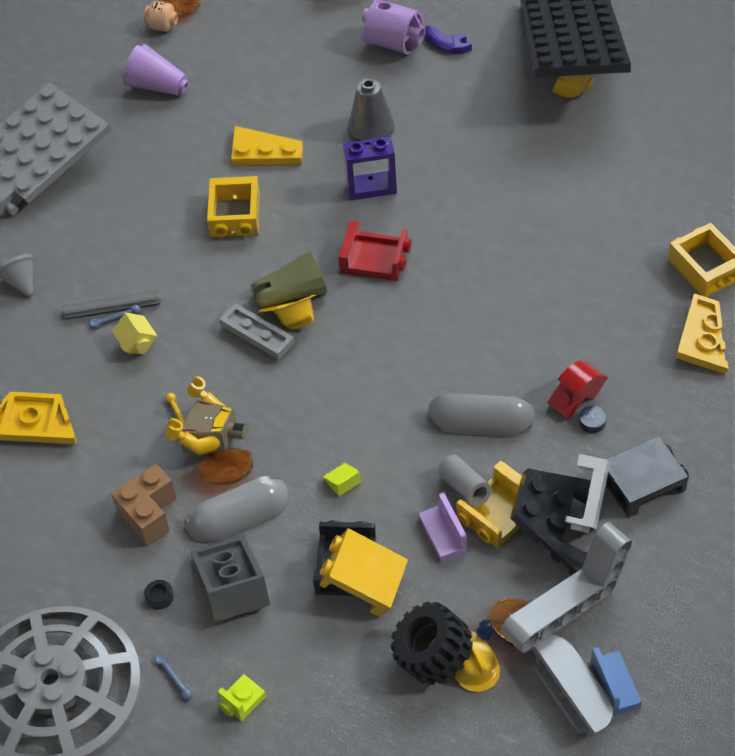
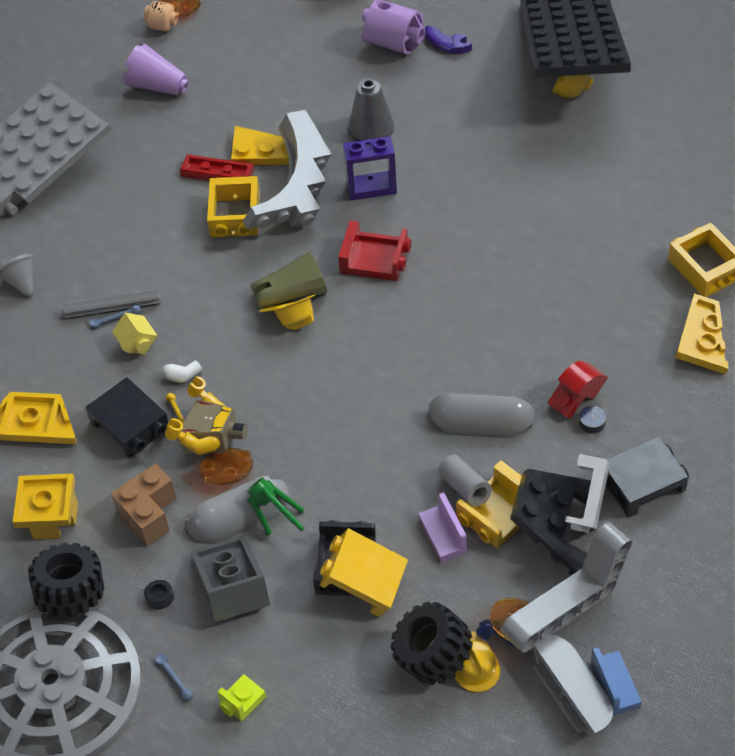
(45, 504): none -> yellow panel
(66, 580): none -> black tyre
(128, 416): none -> black panel
(179, 373): none -> white arm
(206, 168): none -> red tile
(257, 331): light grey plate -> none
(265, 492): none -> green plant
(306, 158): none -> arch
(343, 479): neon yellow slope -> none

